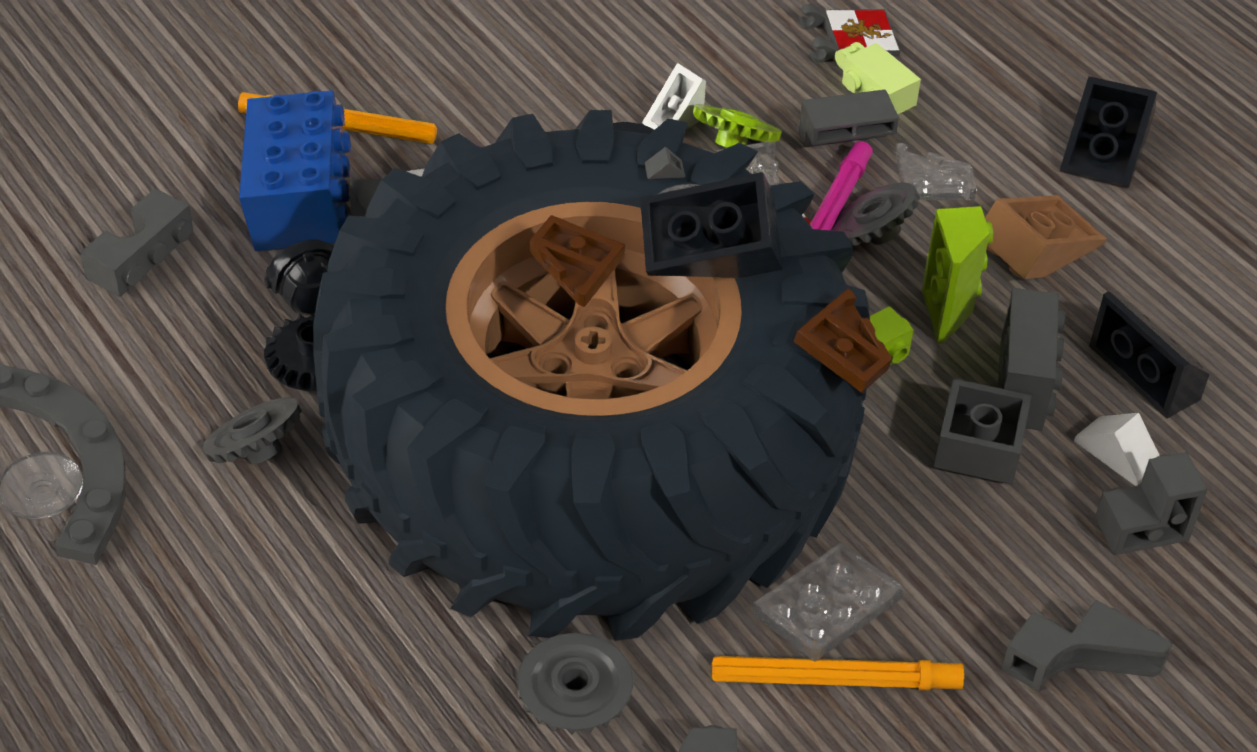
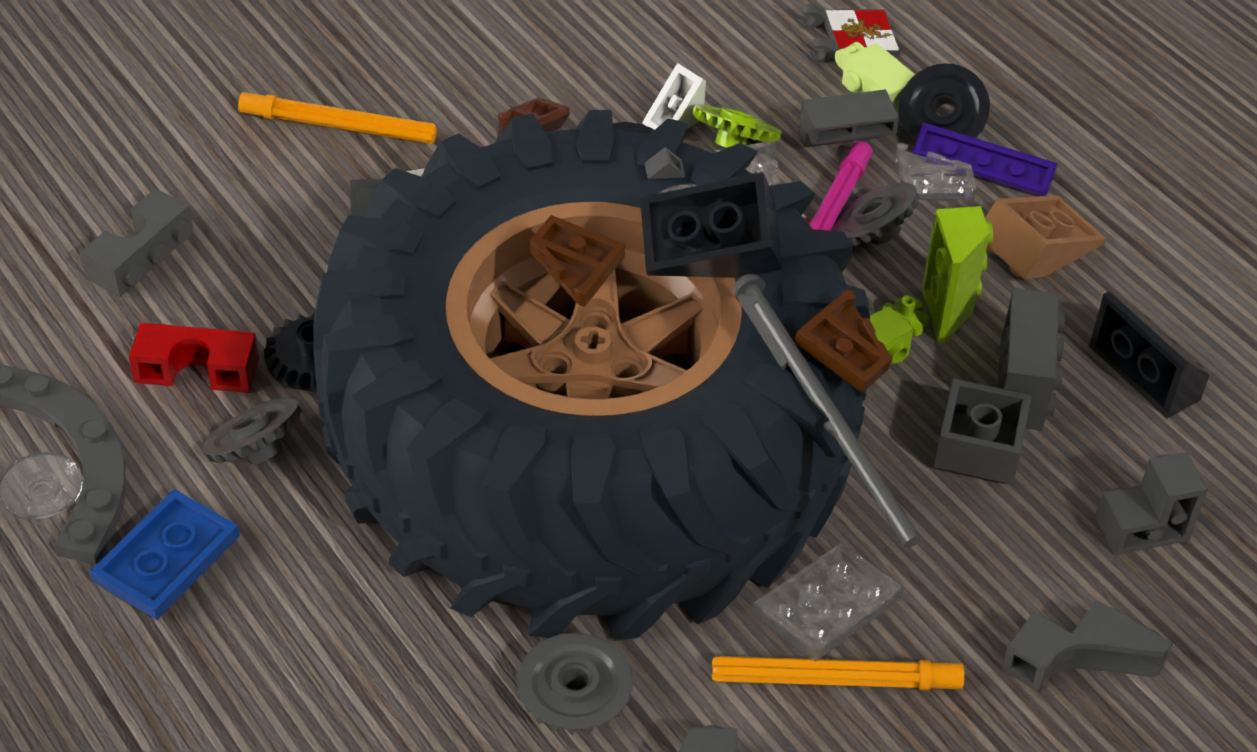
(165, 554): none -> blue plate
(166, 349): none -> red arch
(294, 169): blue brick -> none
(298, 274): black helmet -> none
(548, 113): none -> copper slope
(749, 294): none -> dark grey bar
(911, 310): none -> lime plant
(940, 86): none -> black gear
(989, 160): none -> dark purple tile
(1109, 132): black slope -> none
(1120, 444): white slope -> none

